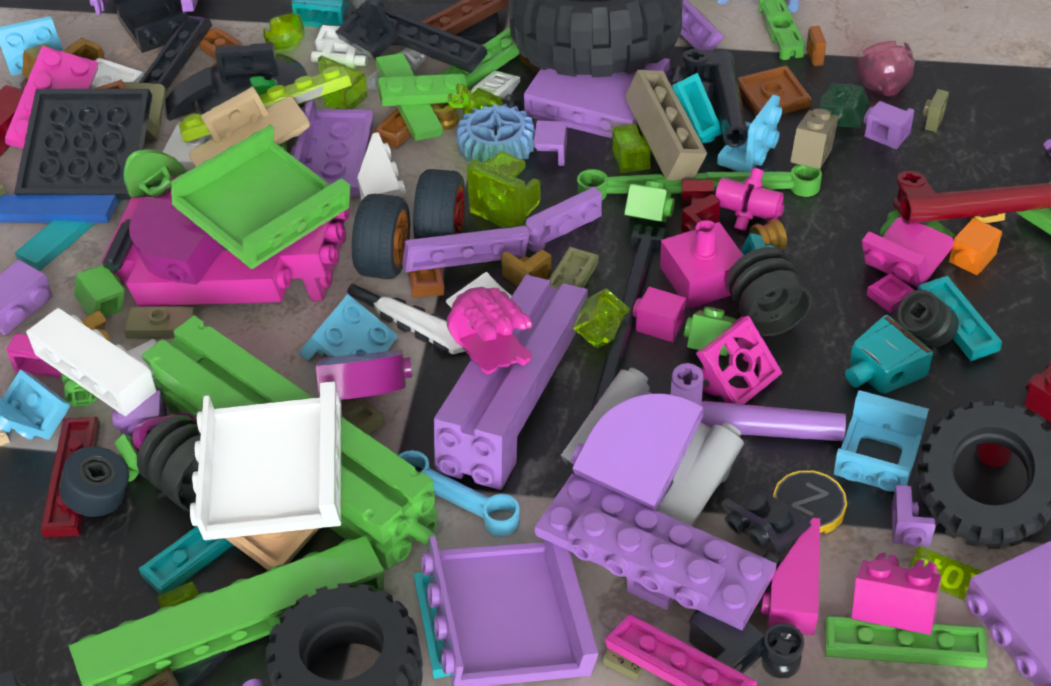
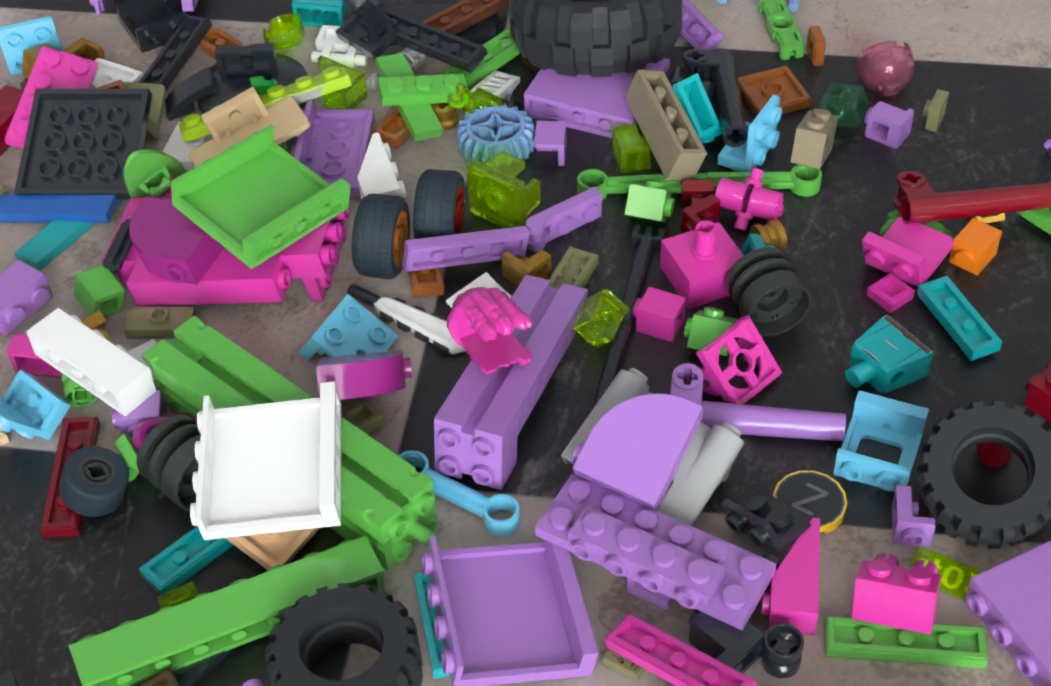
(928, 318): pearl dark grey wheel -> none

